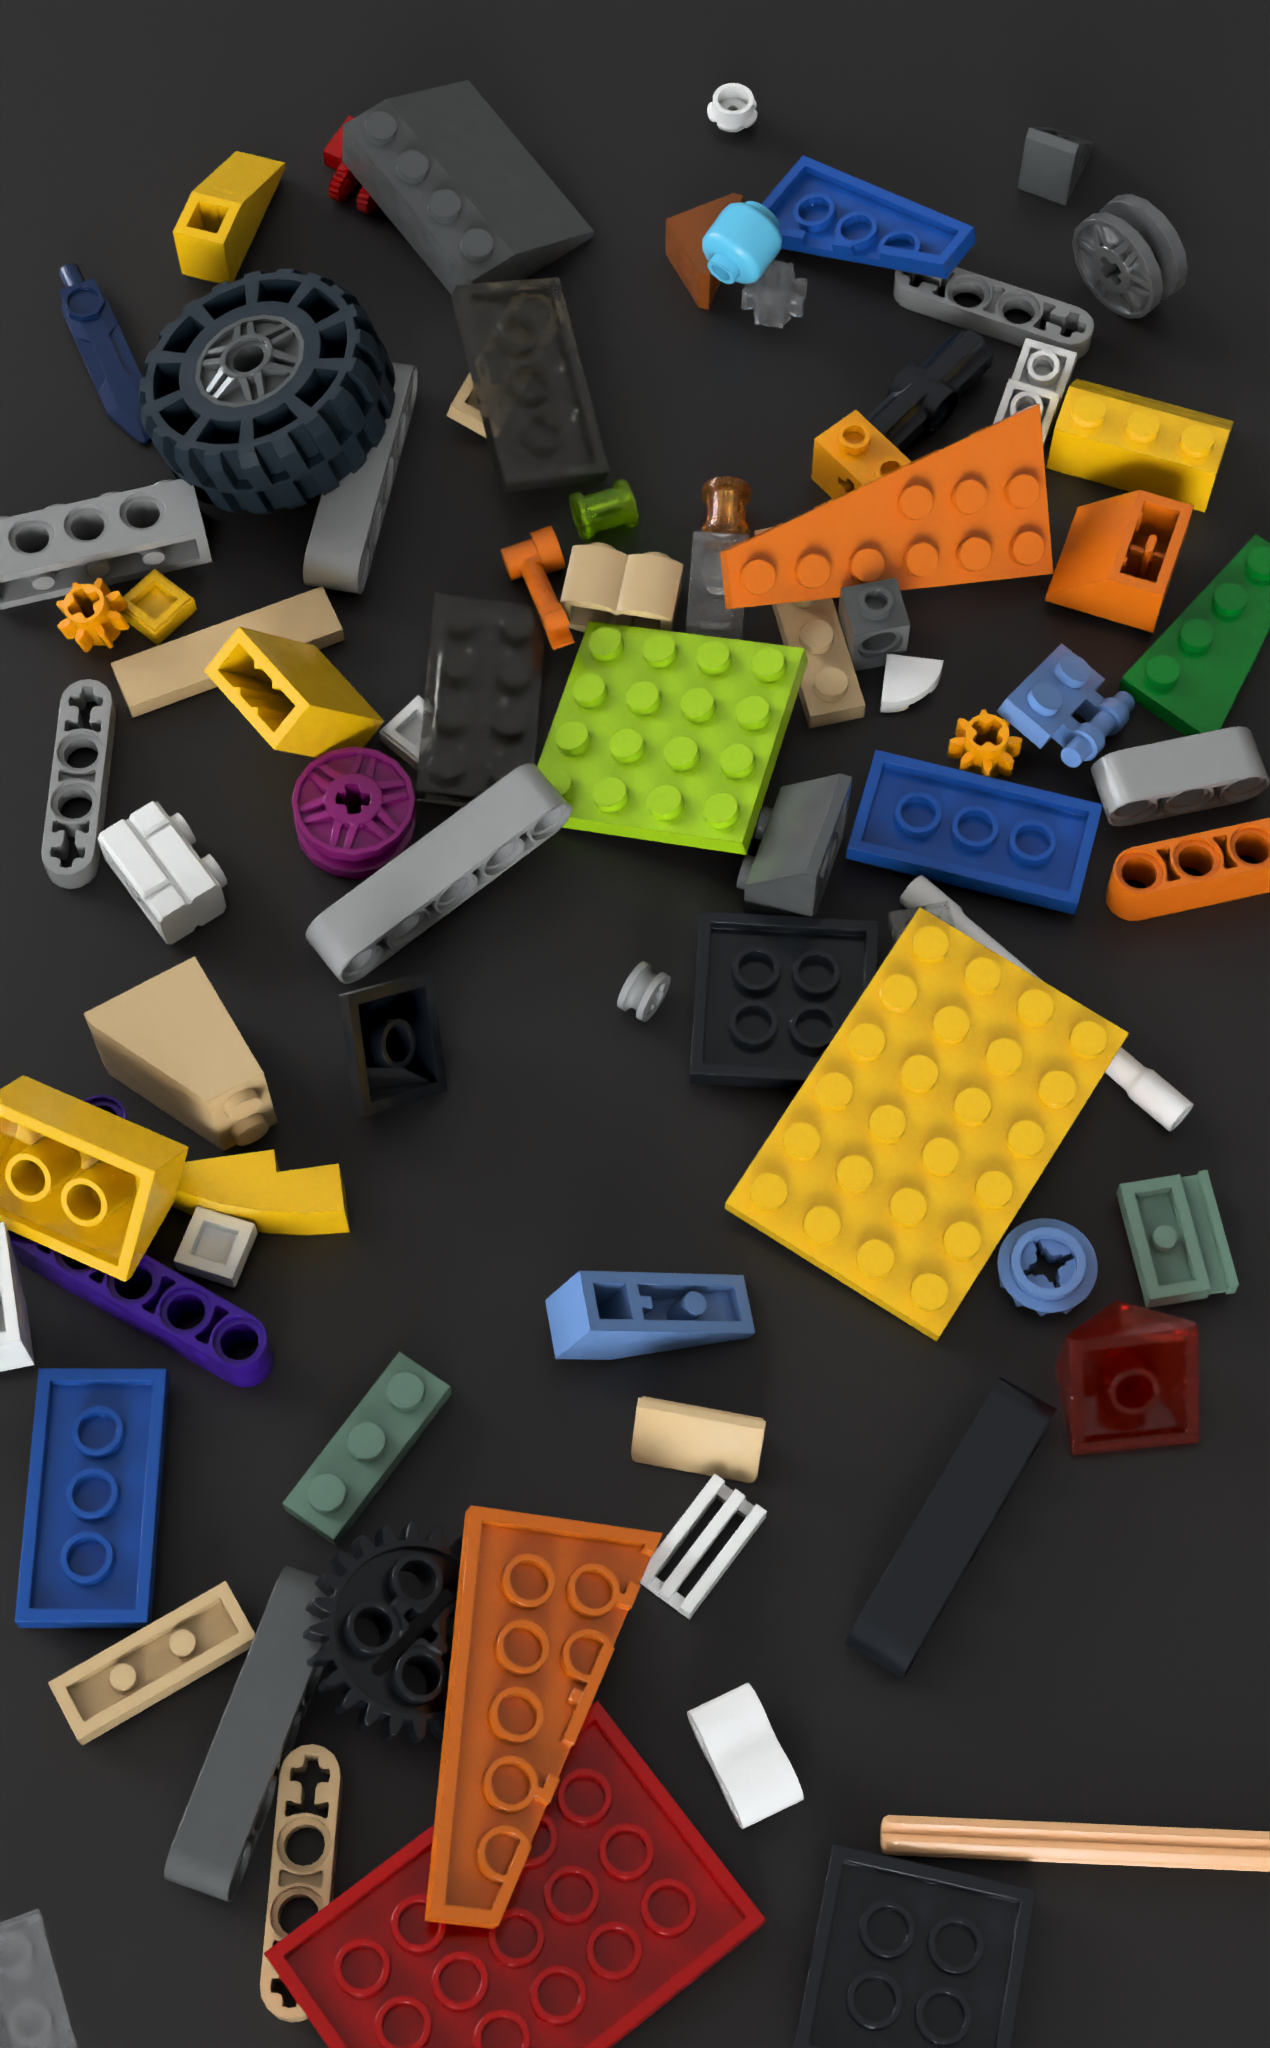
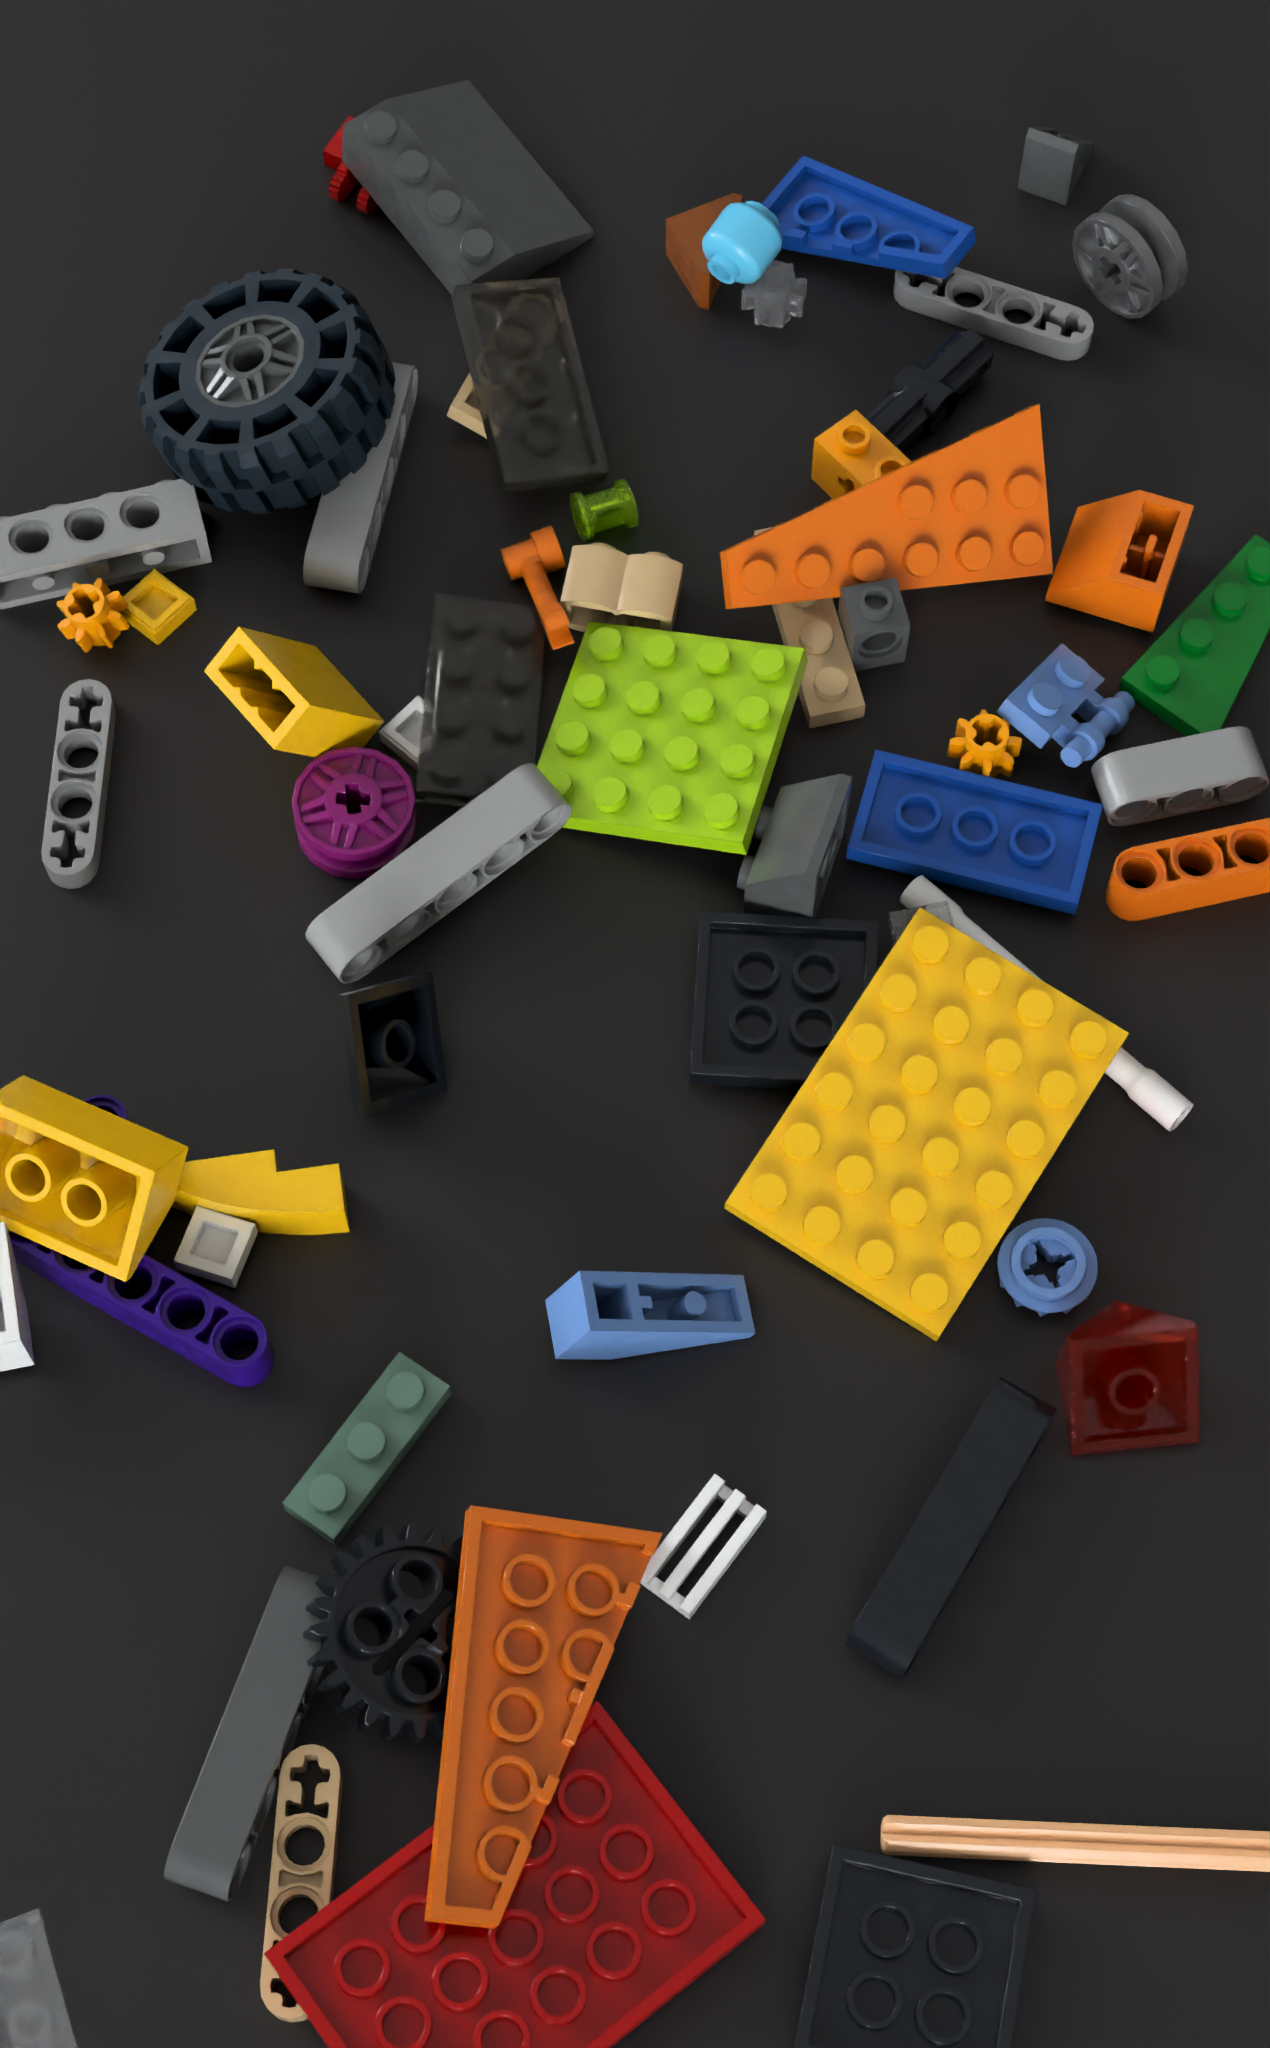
(93, 1499): blue plate -> none
(103, 350): dark blue piece -> none
(153, 1663): tan plate -> none
(163, 871): white brick -> none
(177, 667): tan tile -> none
(185, 1056): tan slope -> none
(225, 216): yellow slope -> none
(643, 991): light grey bush -> none
(697, 1439): tan slope -> none
(706, 593): clear plate -> none
(726, 505): clear orange bush -> none
(733, 107): white plate -> none
(745, 1755): white axle -> none
(908, 681): white tile -> none
(1038, 379): white slope -> none
(1138, 443): yellow slope -> none
(1177, 1239): sand green plate -> none

